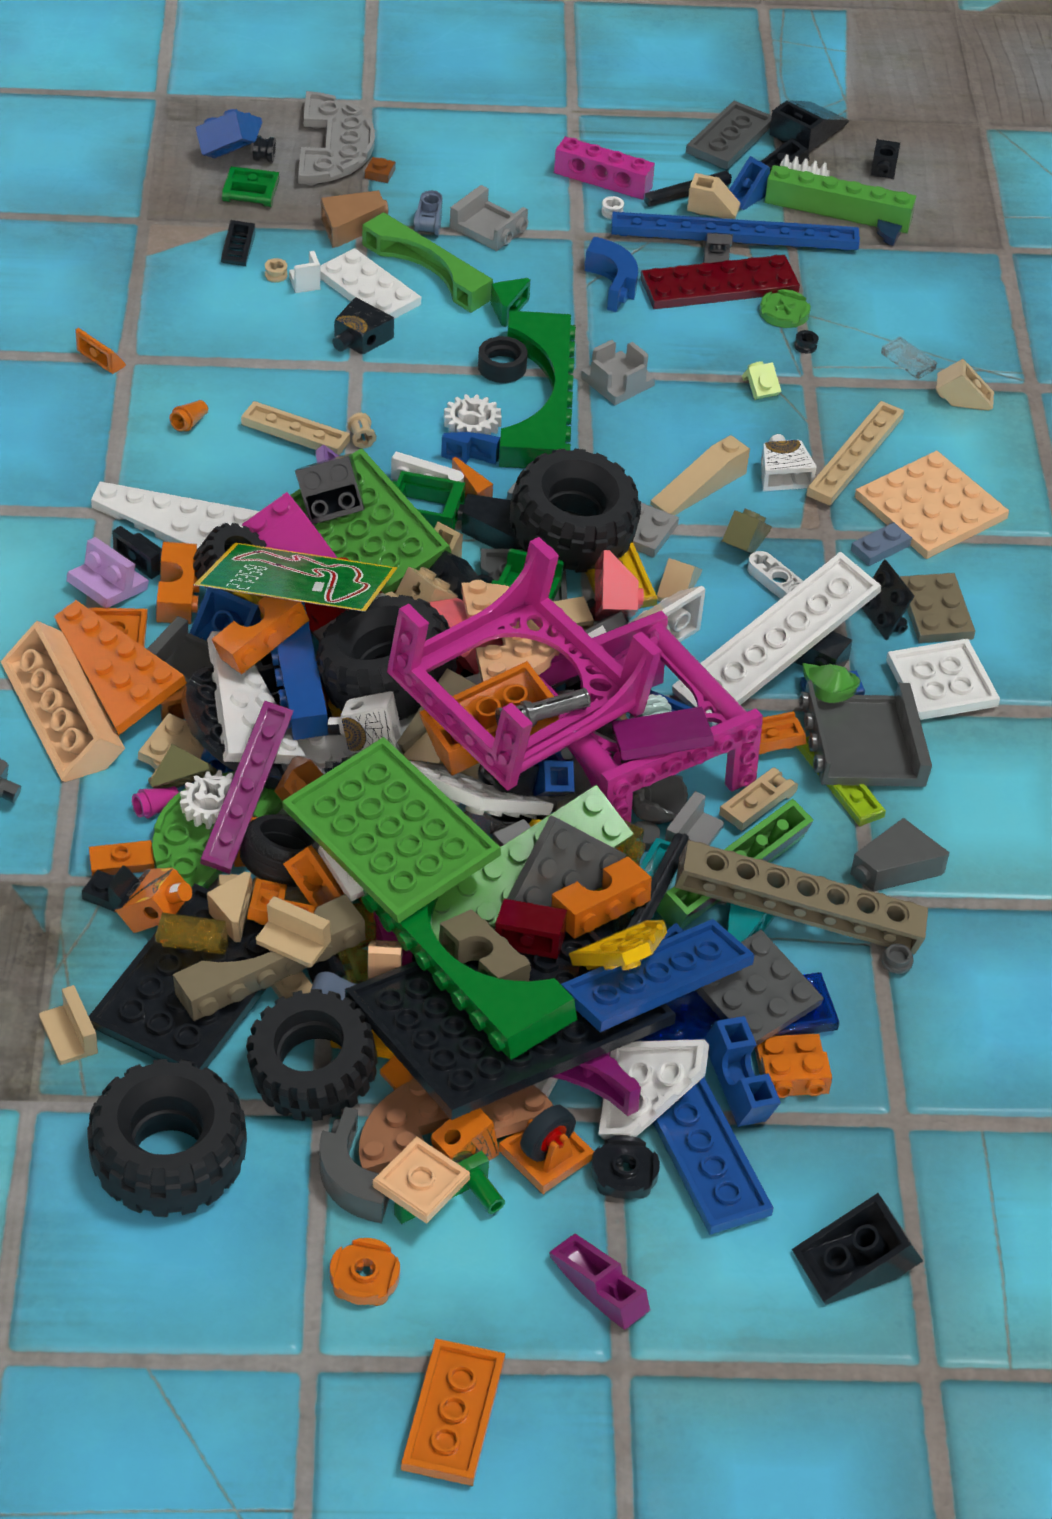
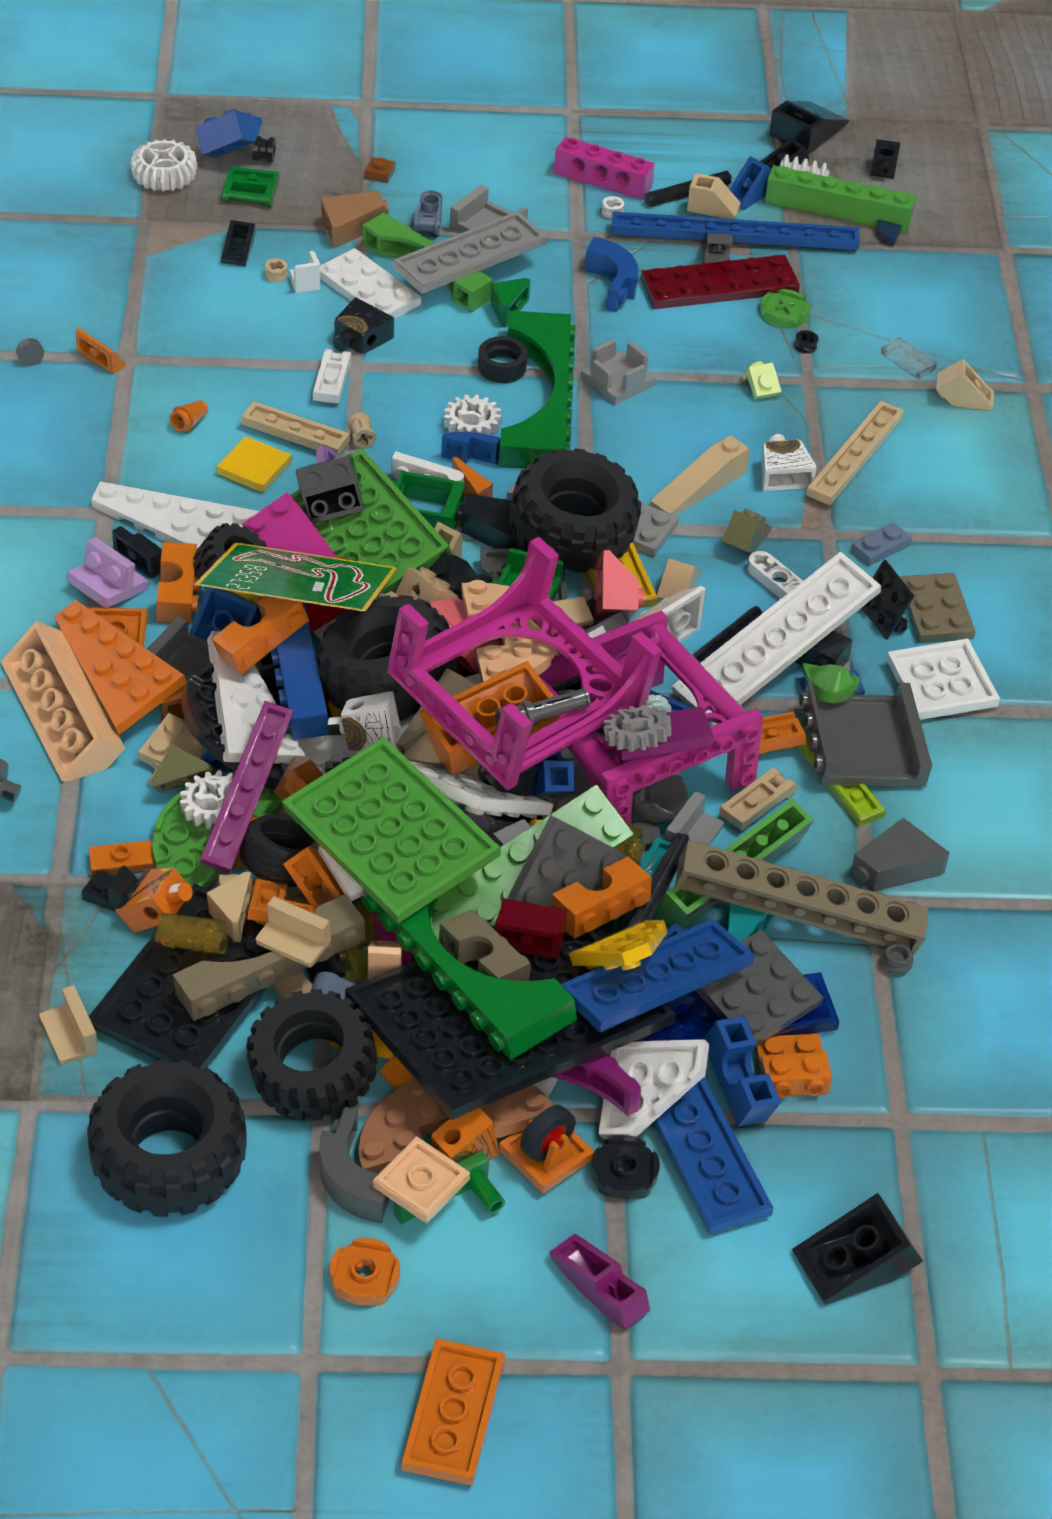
(30, 351): none -> dark grey tile
(152, 801): dark pink cone -> none
(163, 165): none -> white gear
(254, 464): none -> yellow tile
(332, 376): none -> white plate
(348, 139): light grey plate -> none
(469, 252): none -> light grey tile
(637, 728): none -> light grey gear
(728, 633): none -> black axle
(729, 135): dark grey plate -> none
(932, 503): light nougat plate -> none

